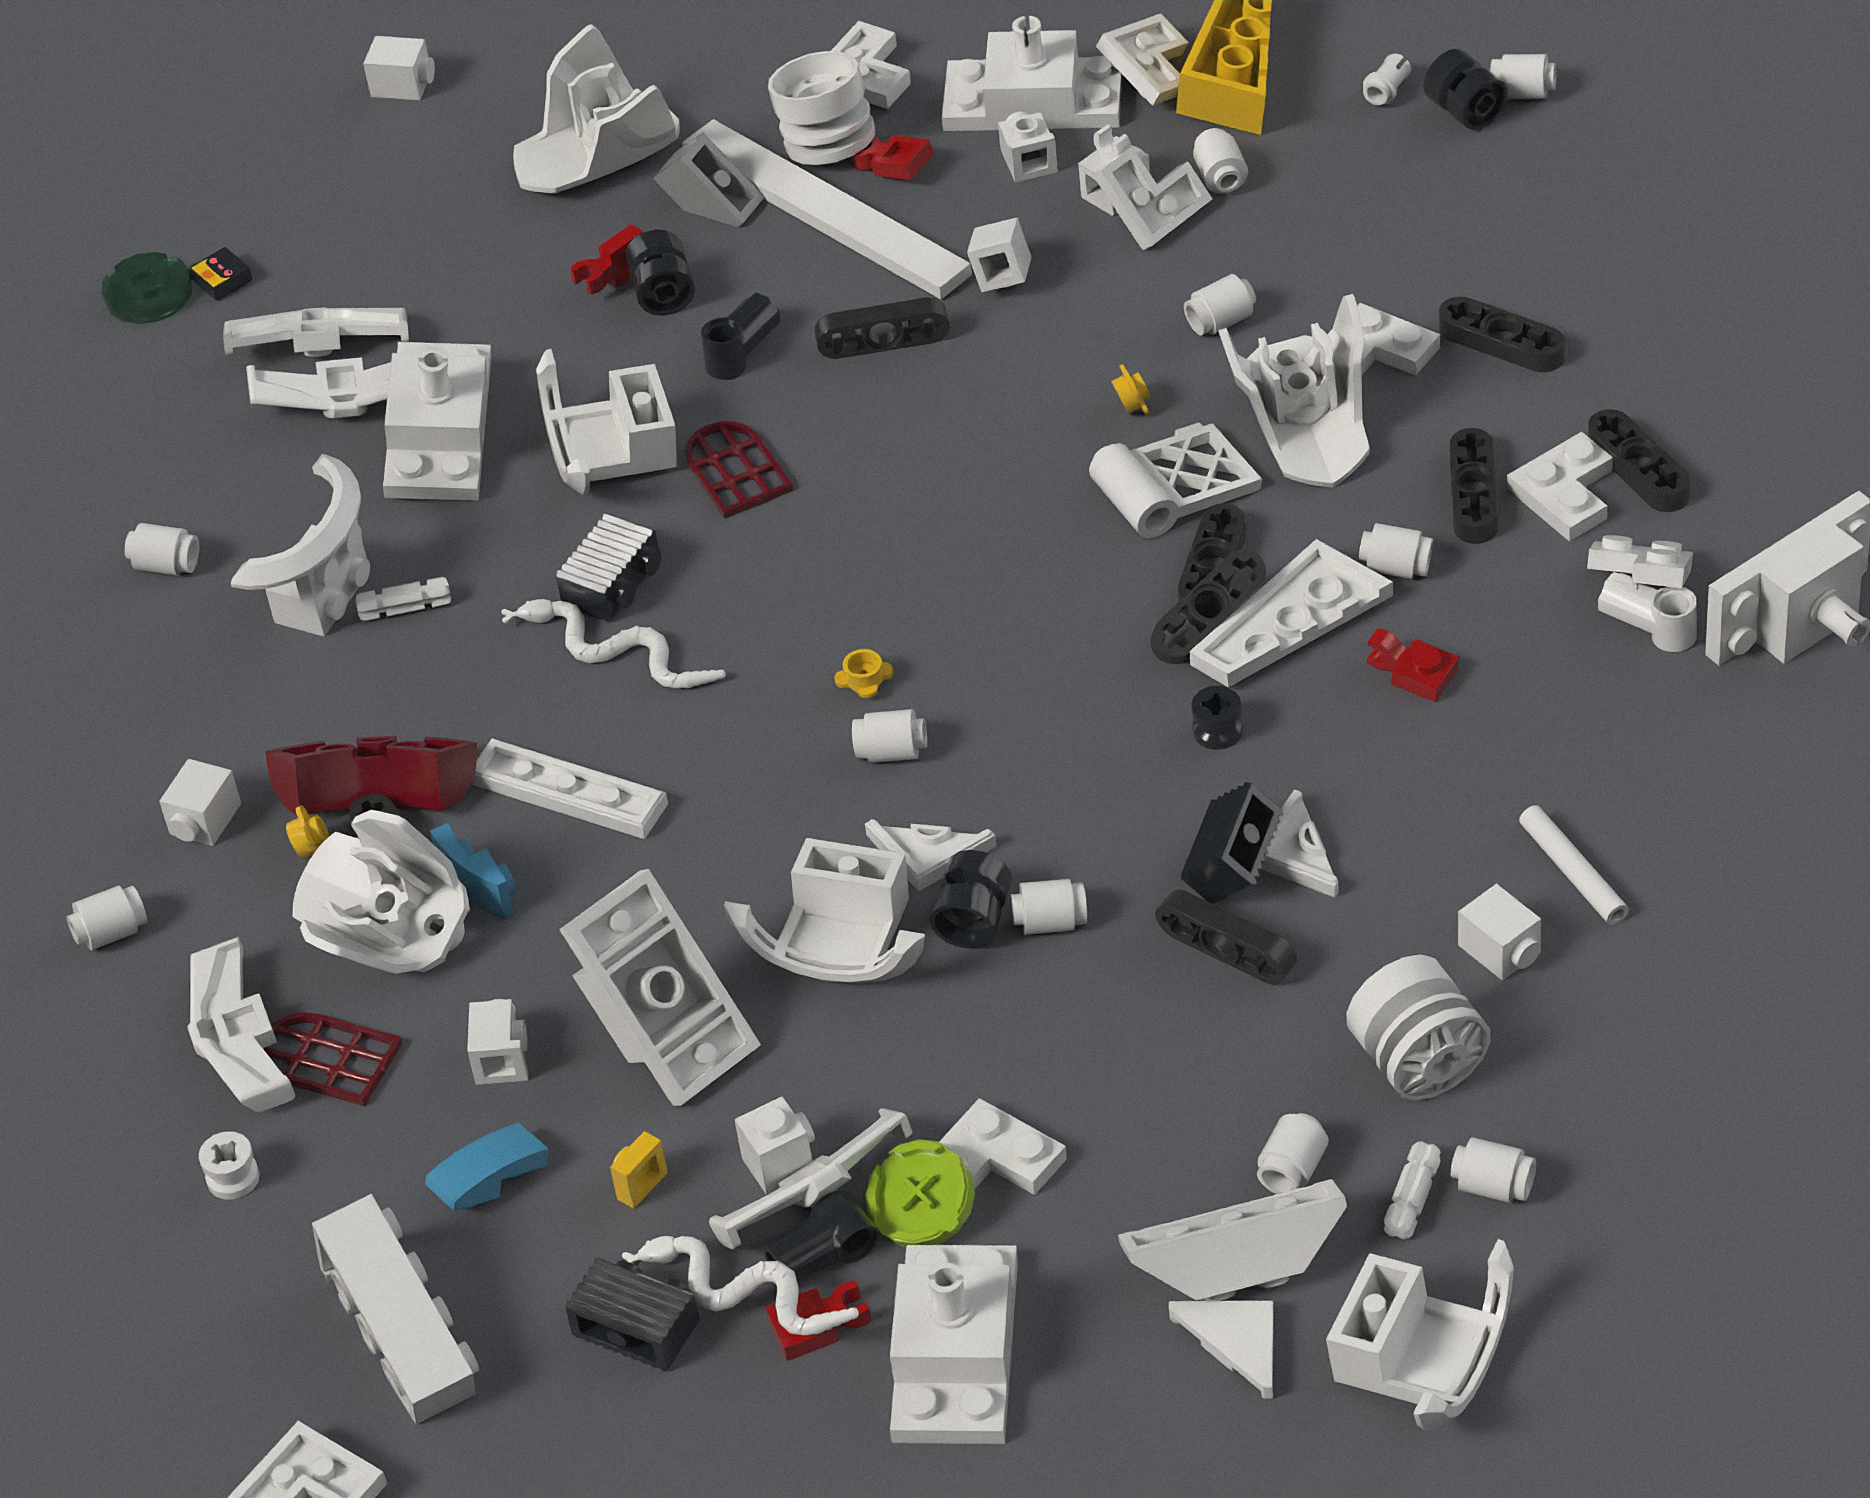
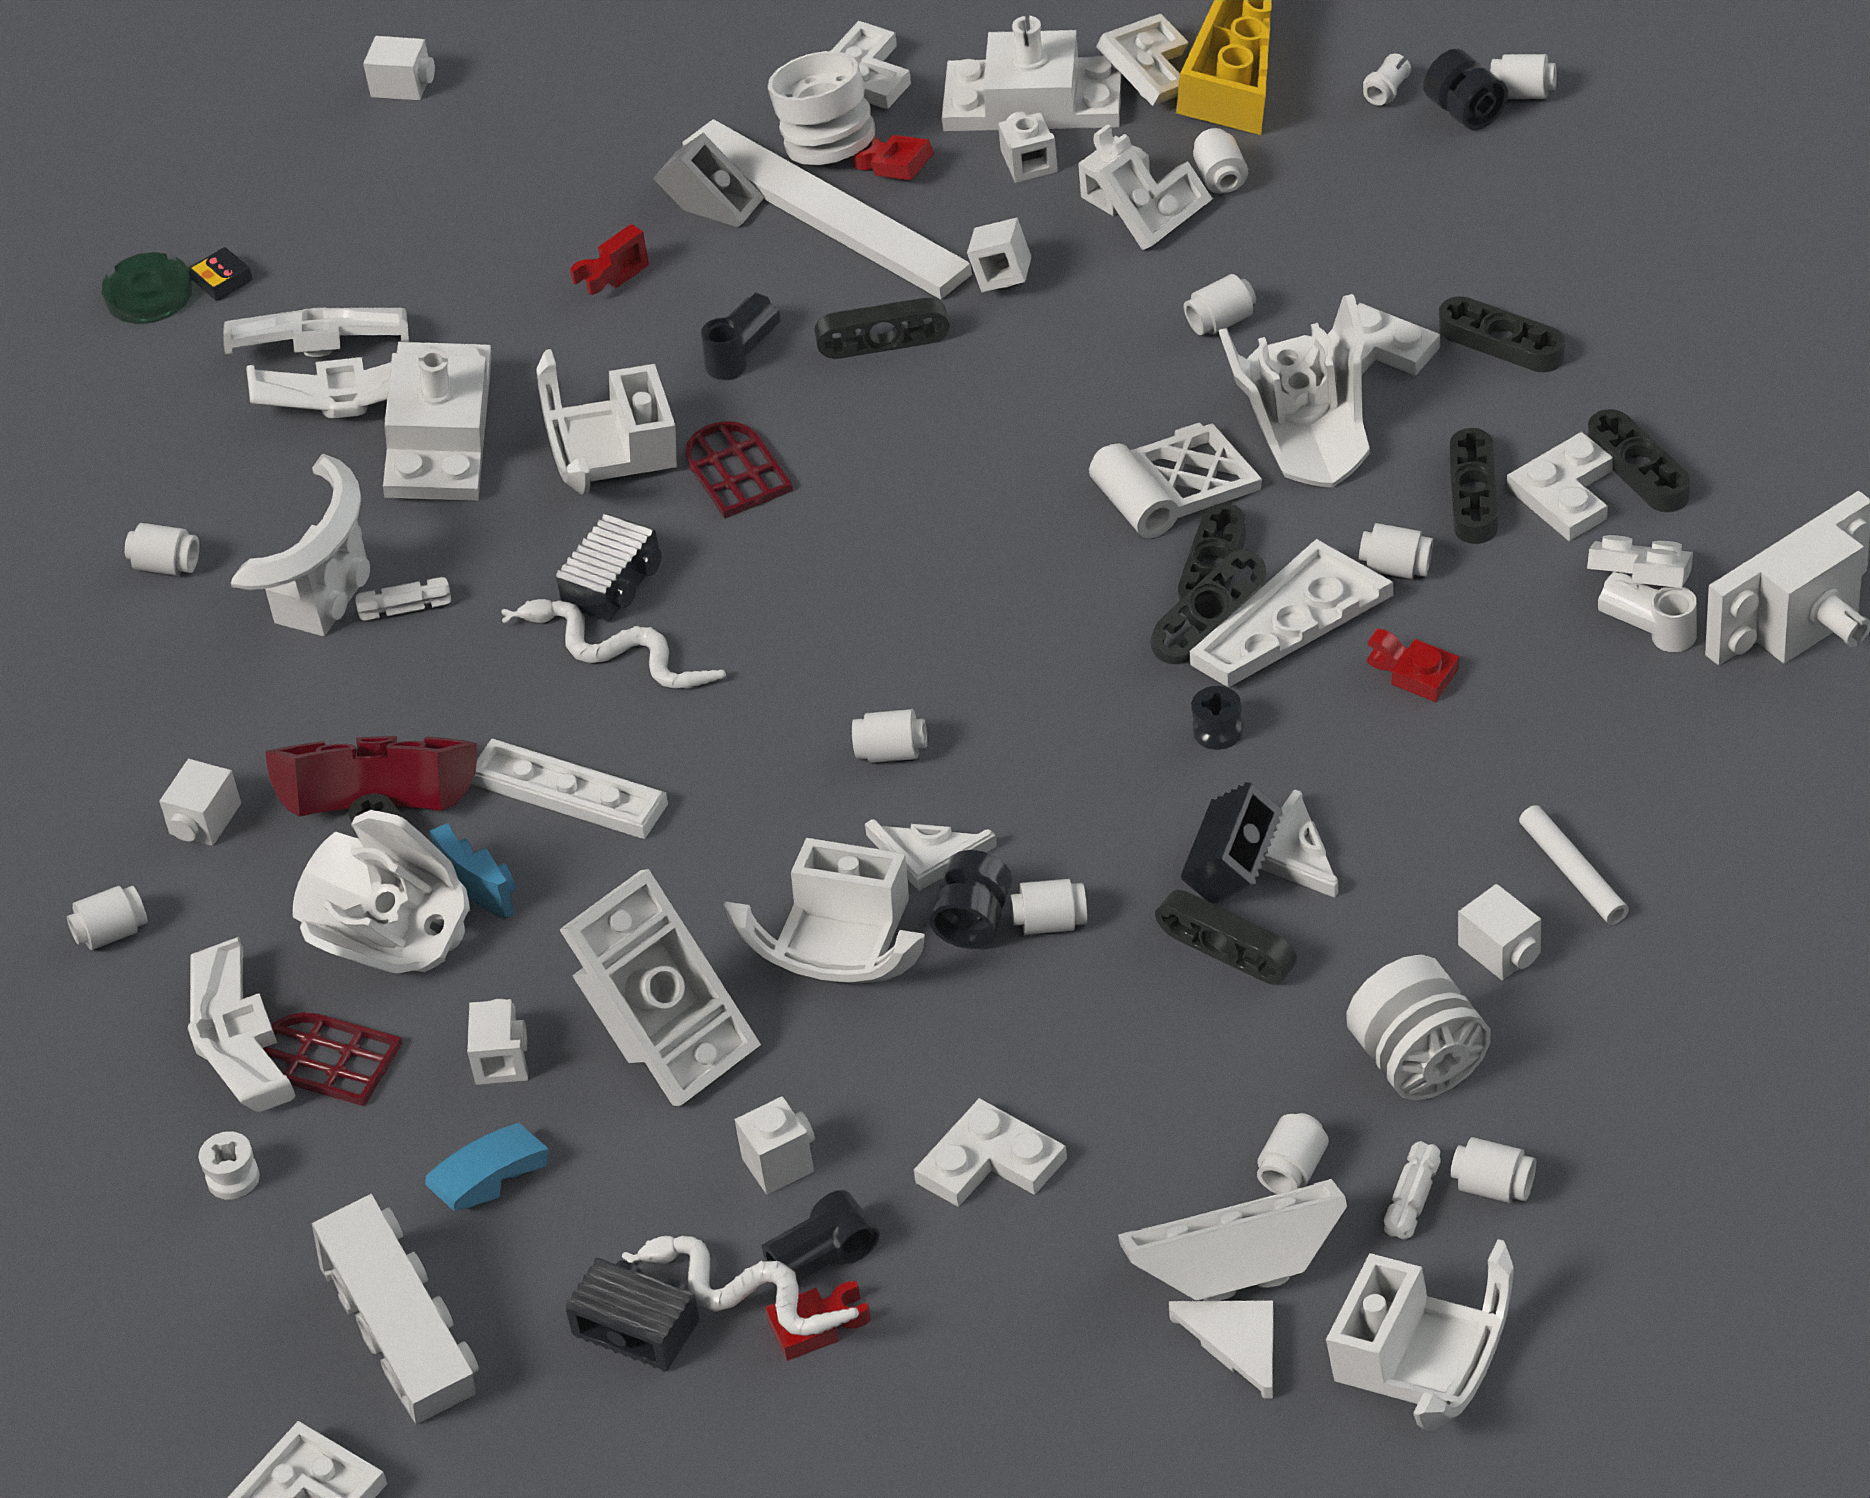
(306, 833): yellow plate -> none
(591, 120): white piece -> none
(638, 1169): yellow plate -> none
(659, 272): black wheel -> none
(813, 1180): white plate -> none
(863, 672): yellow plate -> none
(920, 1194): lime tile -> none
(953, 1344): white brick -> none
(1131, 391): yellow plate -> none

